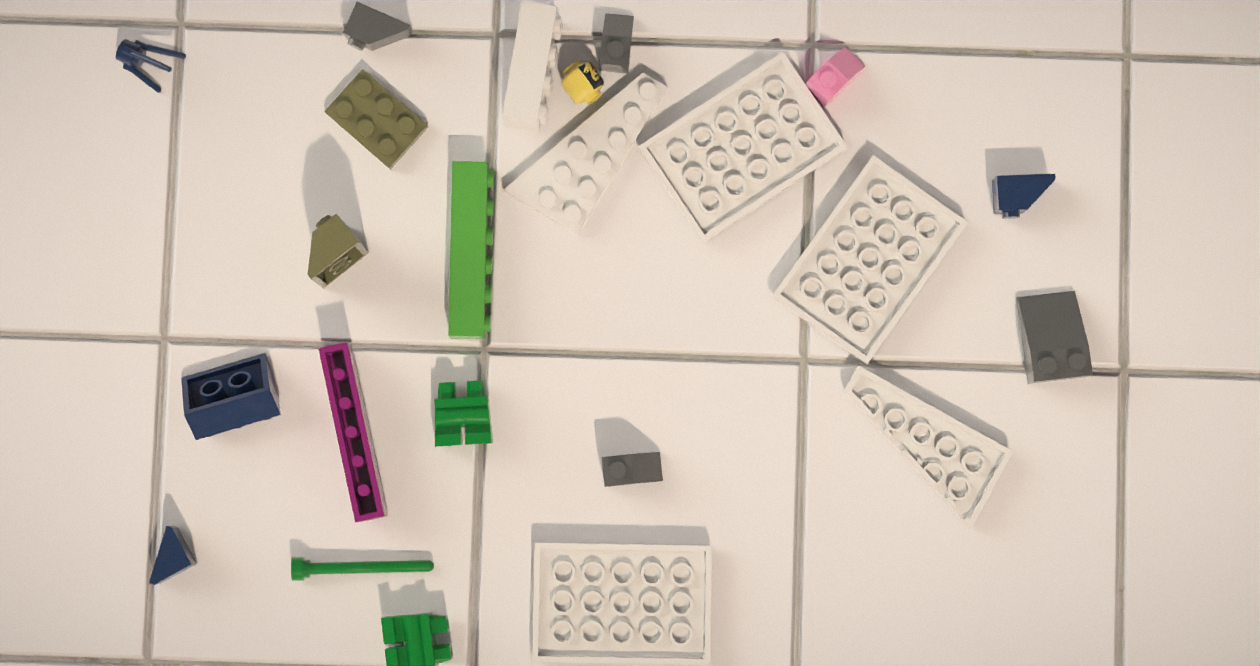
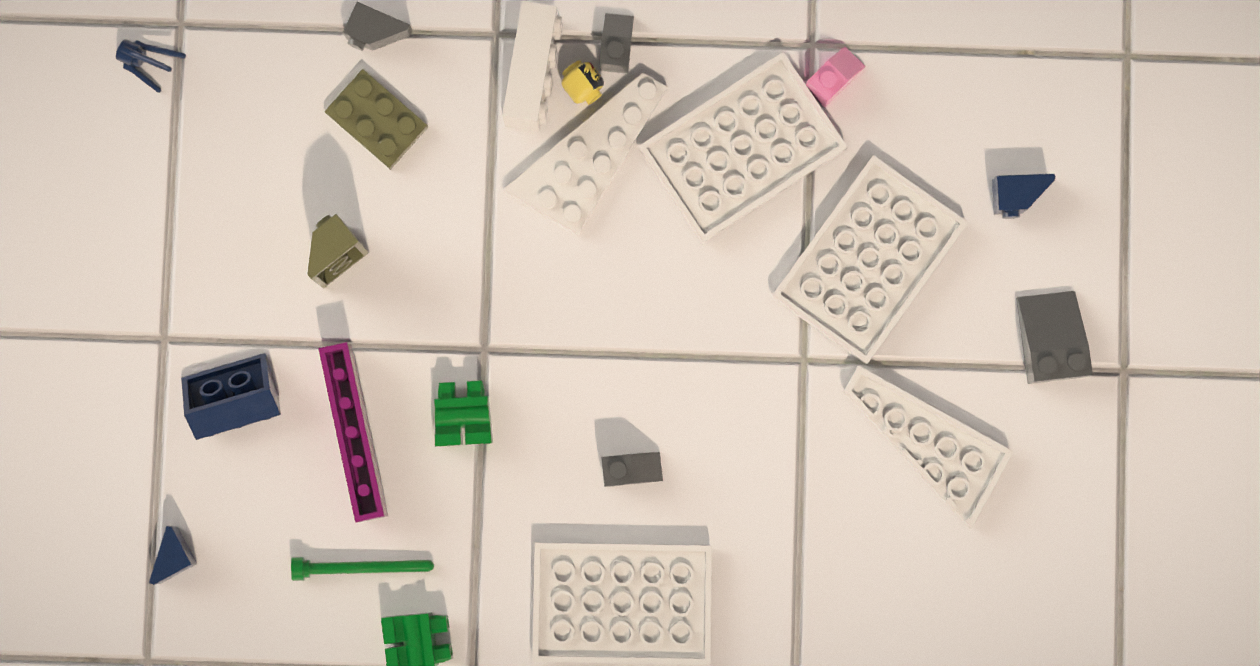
(469, 250): bright green brick -> none

